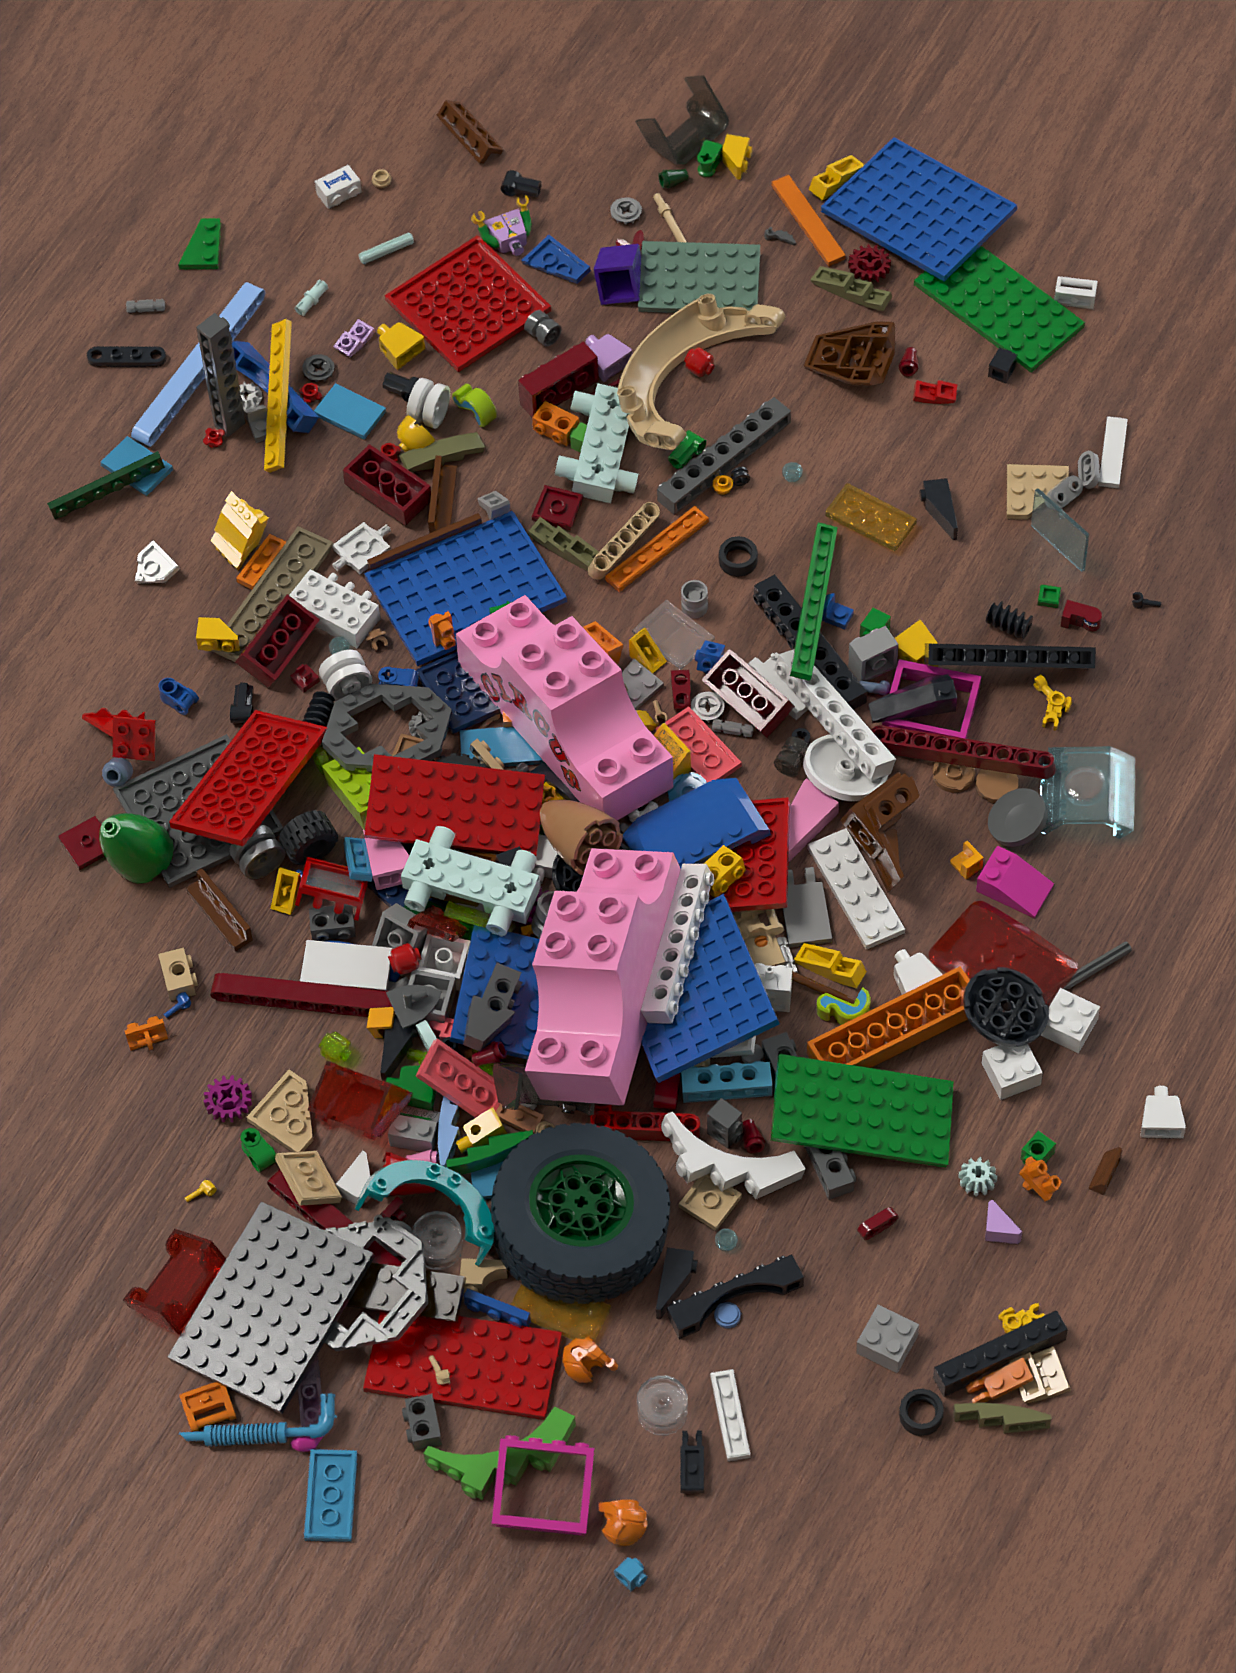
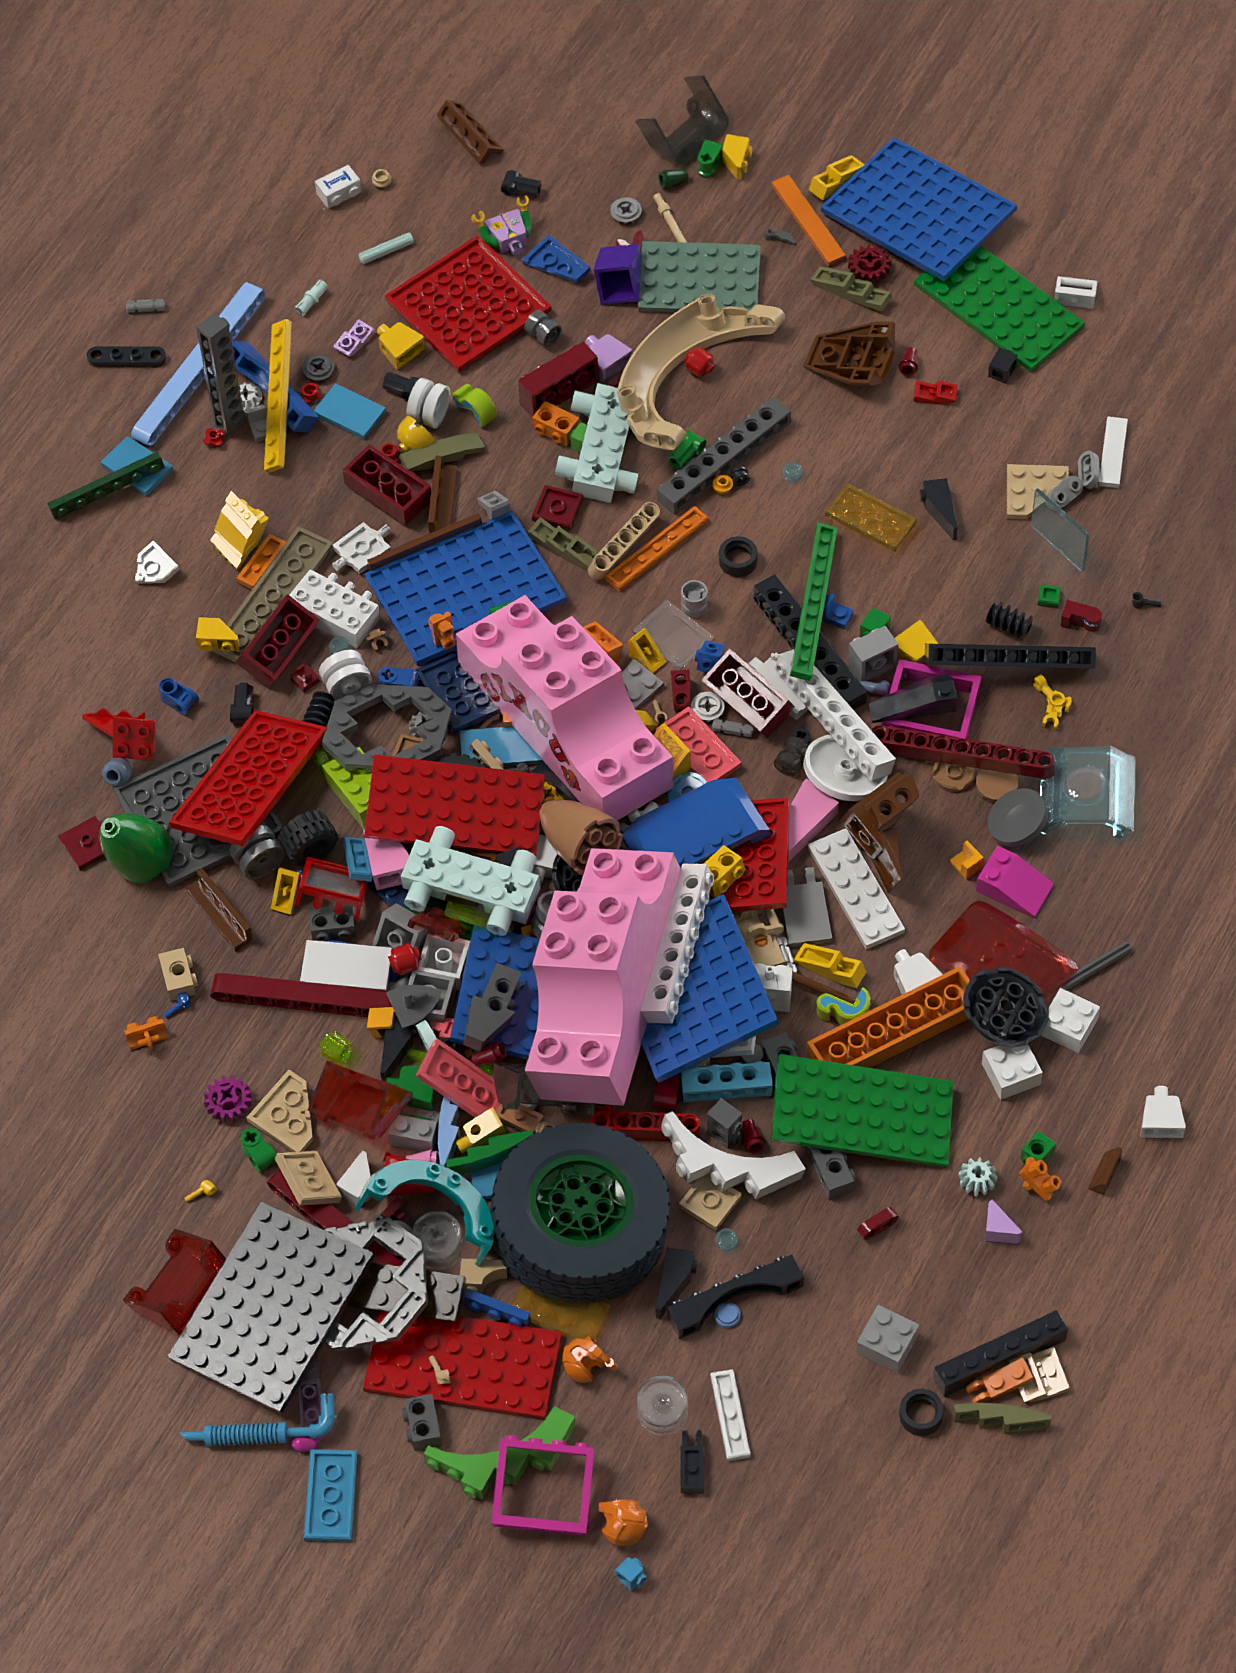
(203, 247): green wing -> none
(206, 1399): orange plate -> none
(1013, 1321): yellow piece -> none

